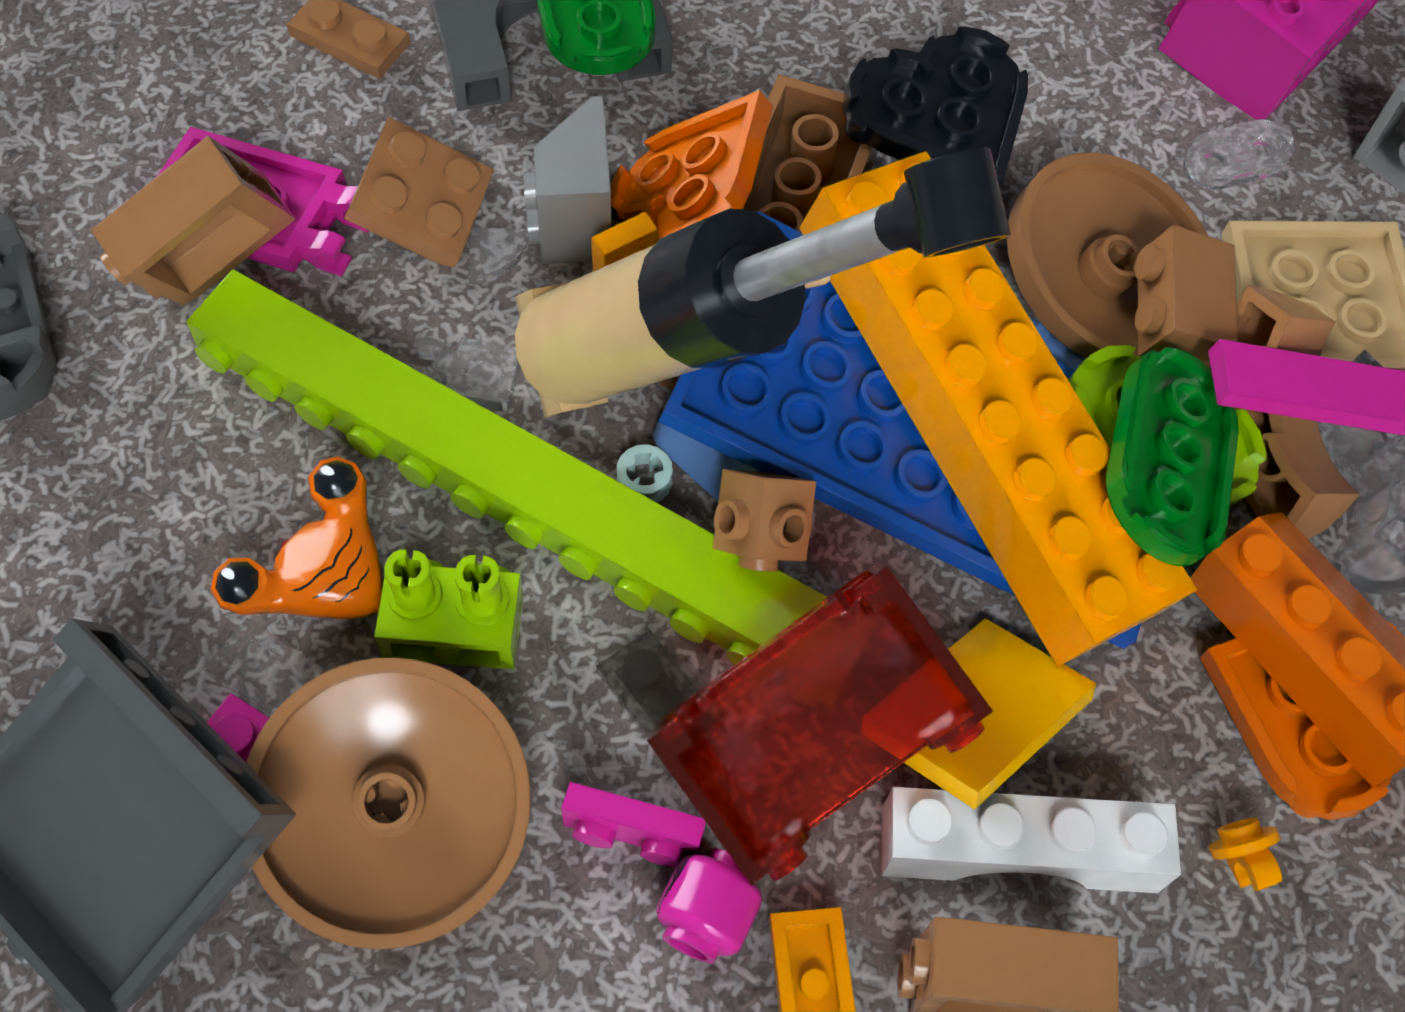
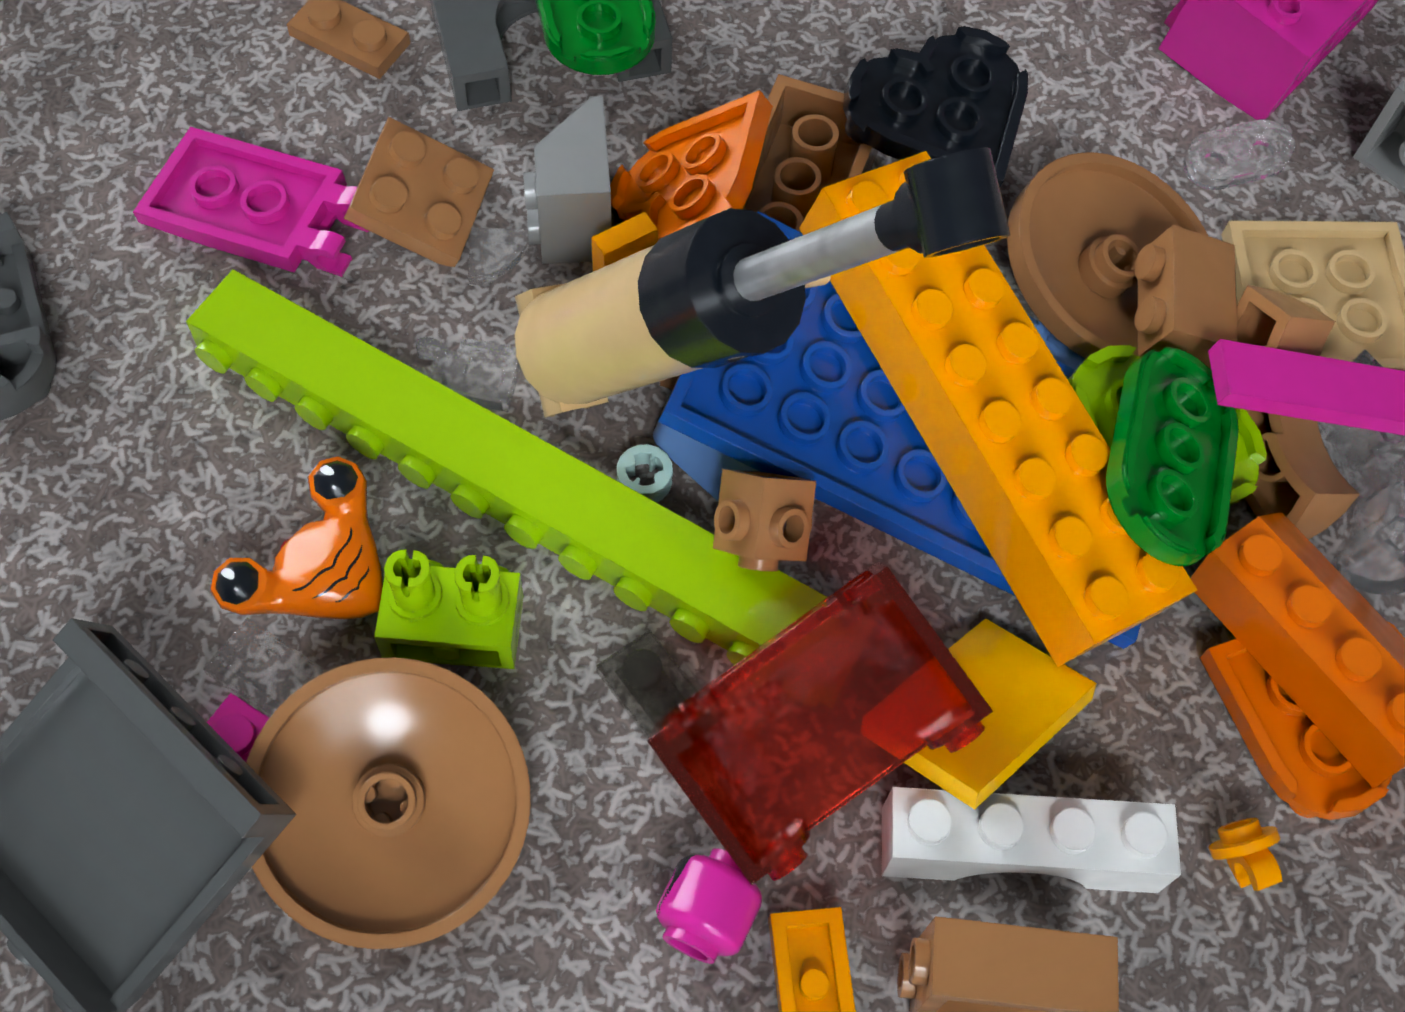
(192, 224): medium nougat window -> none
(606, 817): dark pink plate -> none

